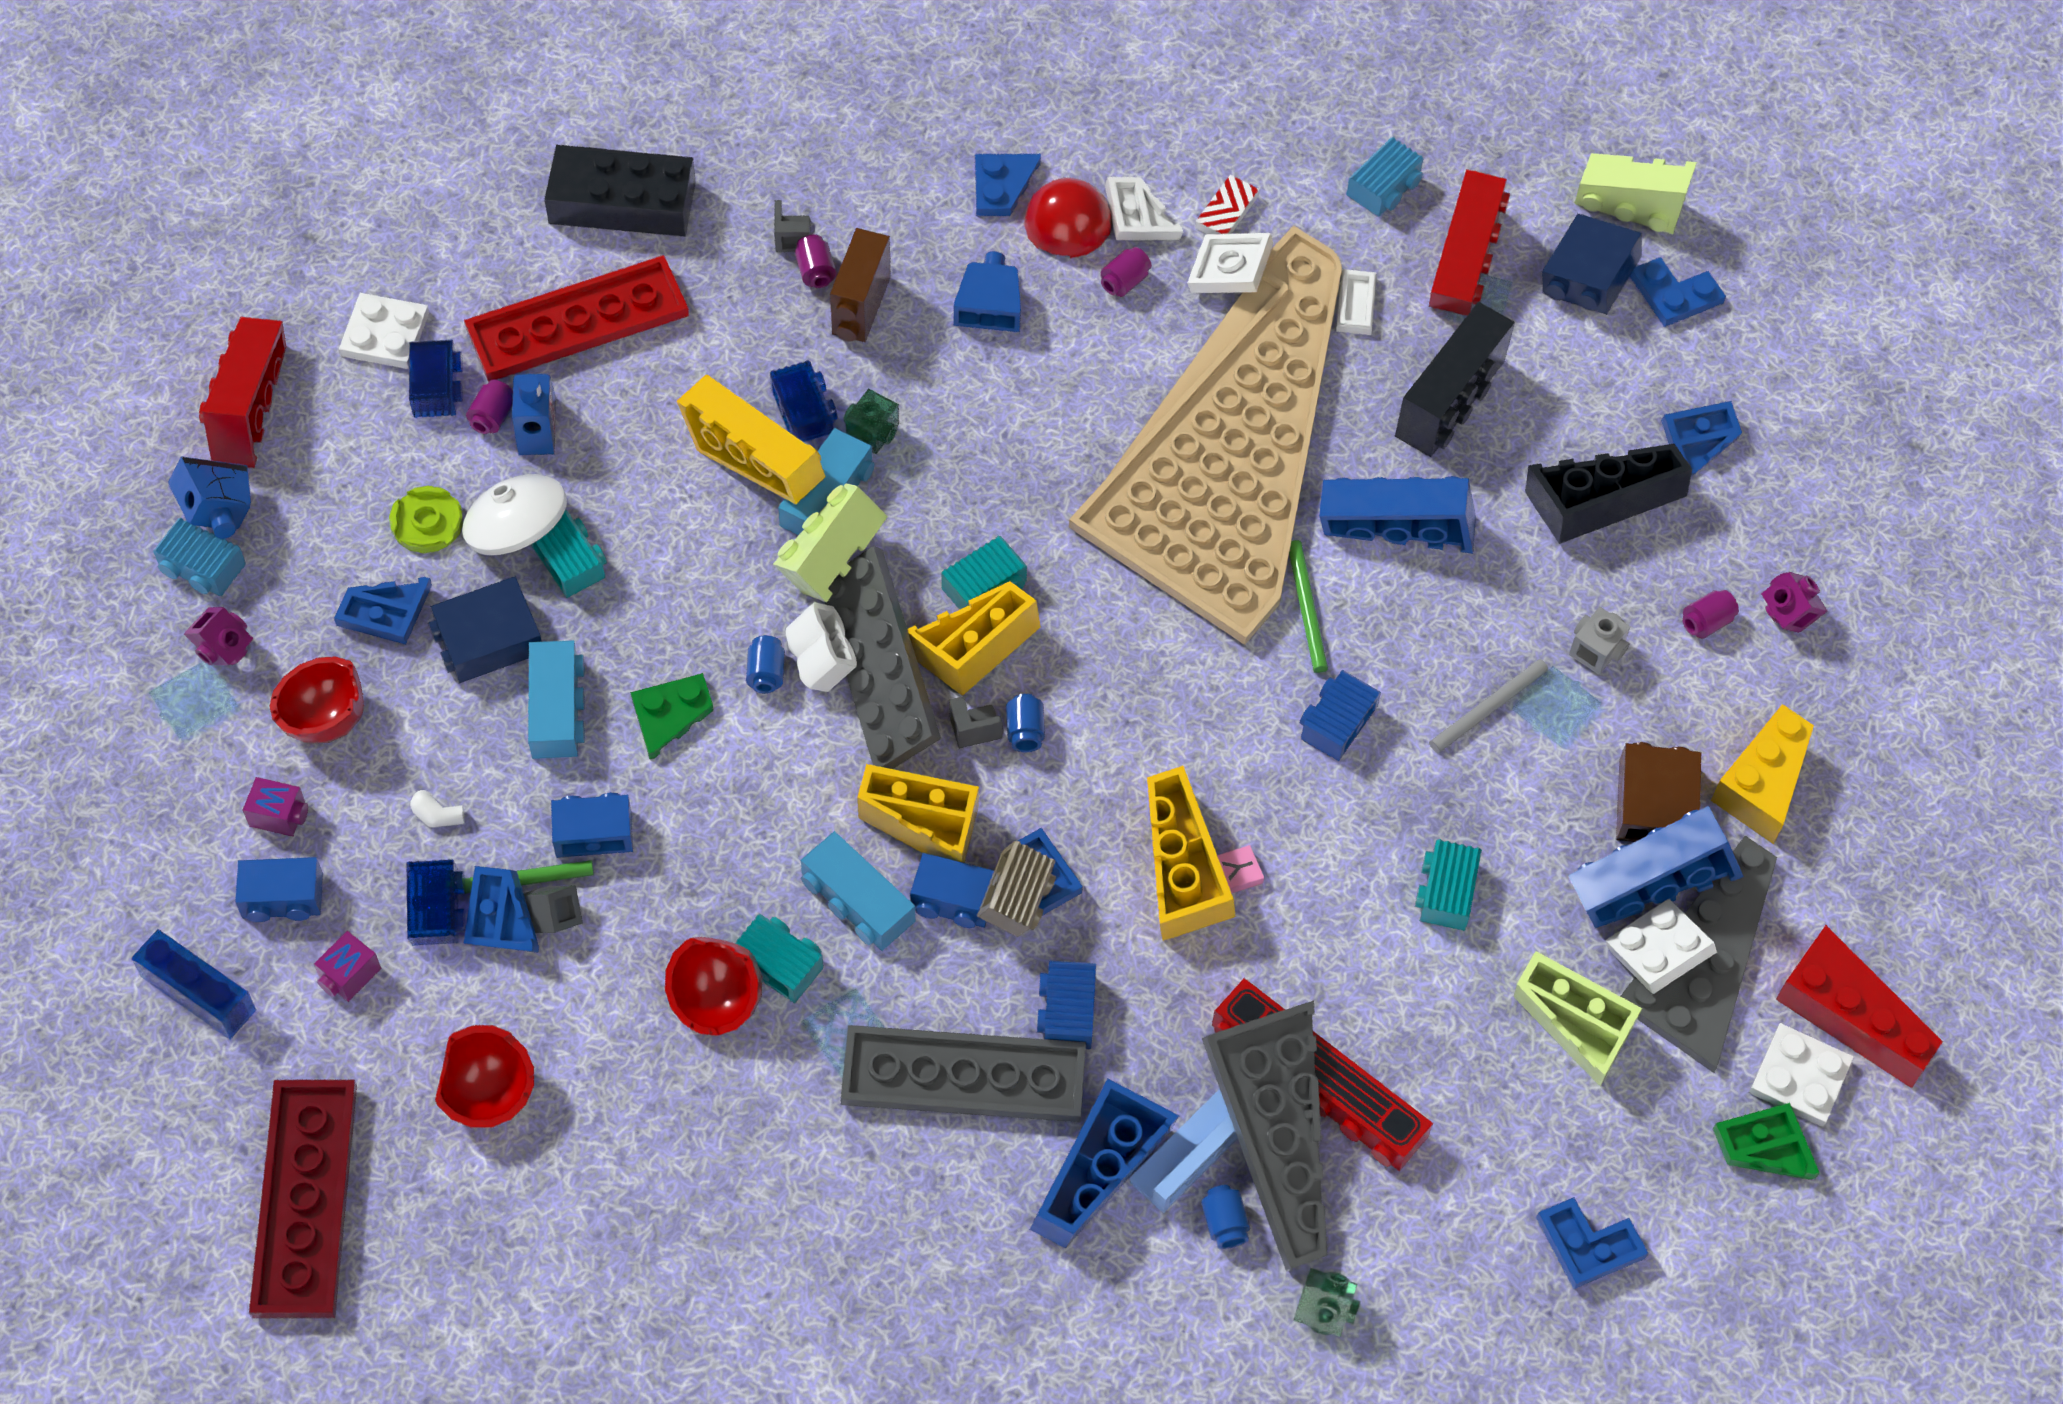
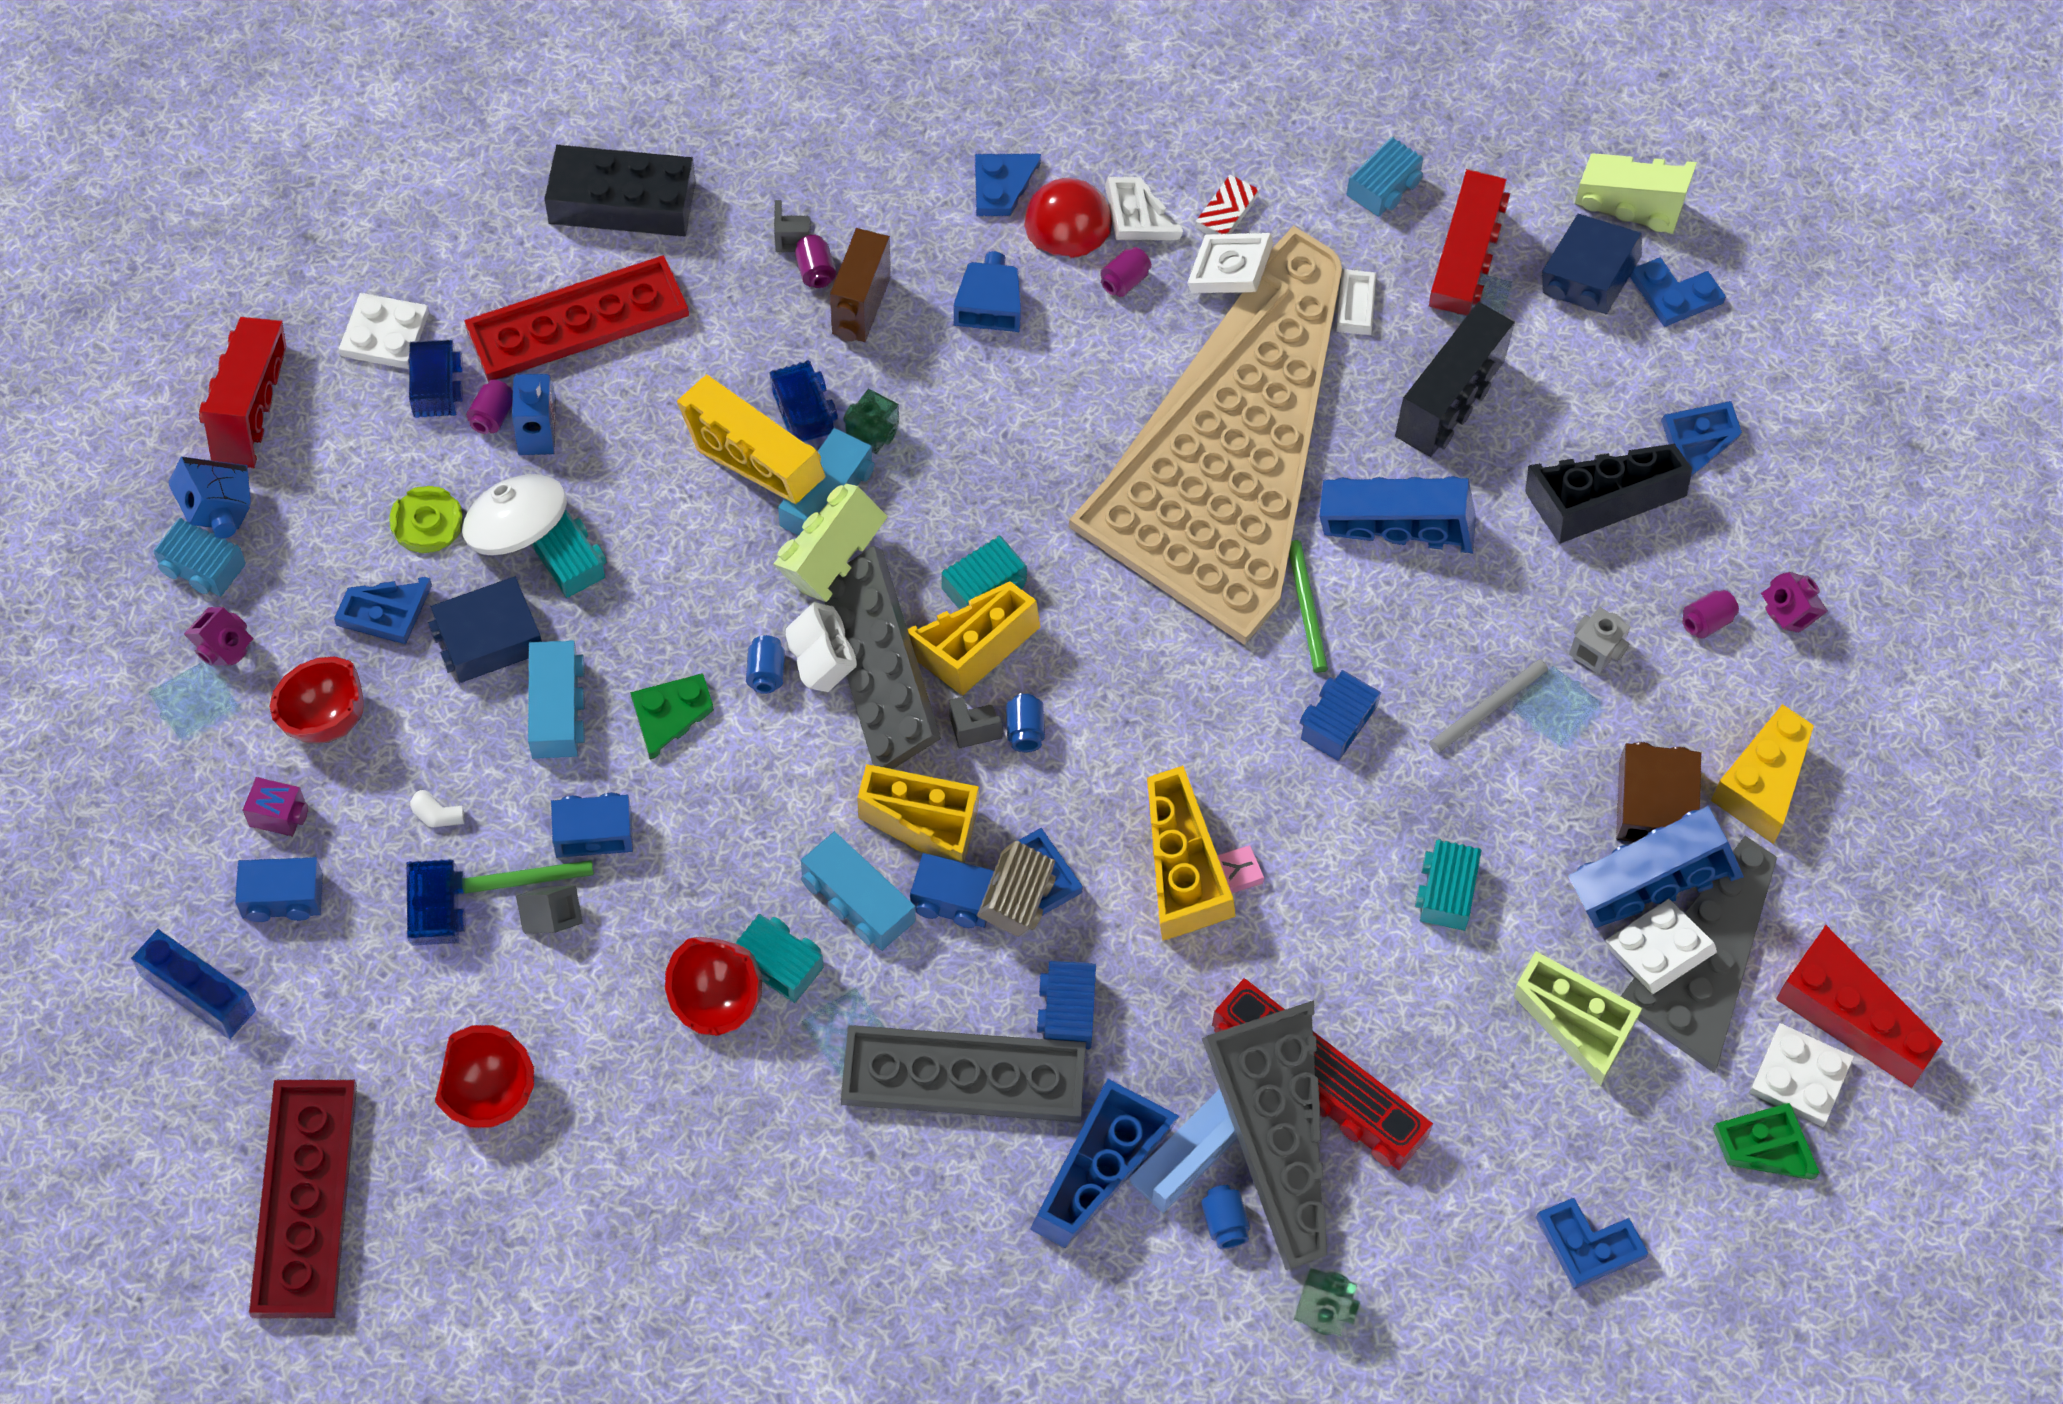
(346, 967): magenta brick -> none
(499, 912): blue wing -> none

